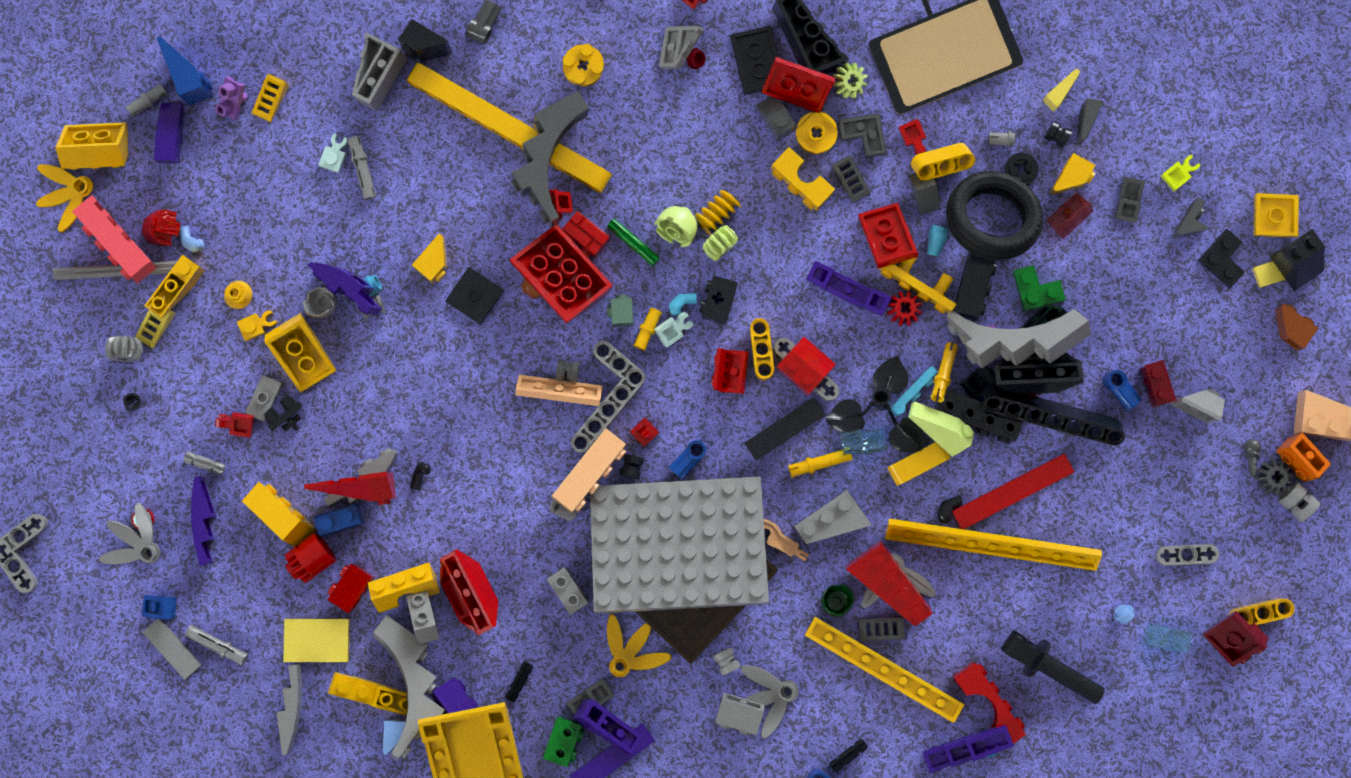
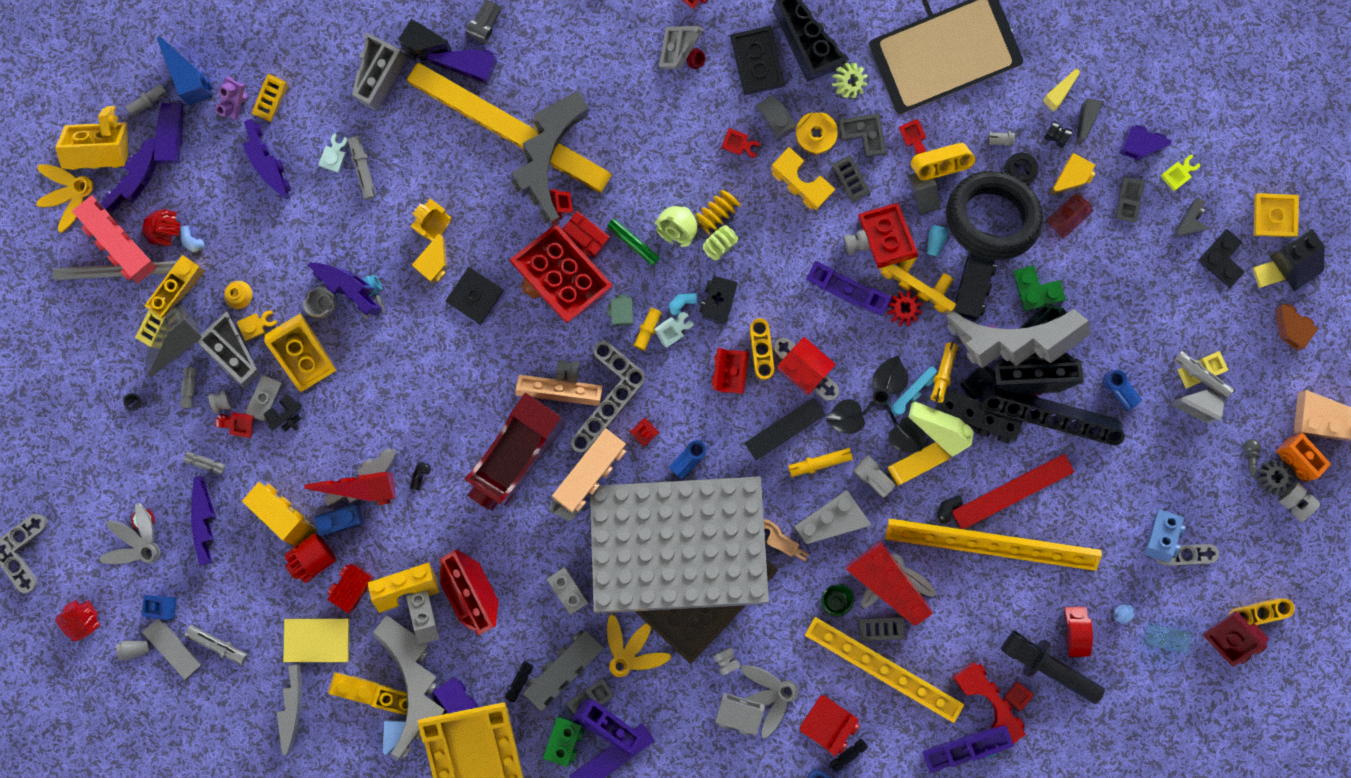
(78, 620): none -> red hair
(108, 120): none -> yellow plate
(124, 349): light grey gear -> none
(131, 186): none -> dark purple slope
(131, 649): none -> light grey cone
(174, 337): none -> dark grey slope
(188, 387): none -> light grey axle
(220, 401): none -> light grey wheel
(227, 349): none -> light grey wedge
(267, 167): none -> dark purple slope
(430, 220): none -> yellow hair
(470, 63): none -> dark purple slope
(514, 453): none -> dark red brick
(563, 670): none -> dark grey wedge
(586, 54): yellow plate -> none
(630, 471): black wheel -> none
(737, 142): none -> red plate
(797, 85): red tile -> none
(829, 725): none -> red bracket
(856, 242): none -> light grey wheel
(863, 443): clear light blue slope -> none
(870, 473): none -> light grey piece
(1018, 696): none -> red tile
(1079, 632): none -> red brick
(1141, 143): none -> dark purple slope
(1157, 383): dark red brick -> none
(1164, 536): none -> medium blue brick
(1205, 376): none -> light grey pin
(1213, 363): none -> light yellow slope

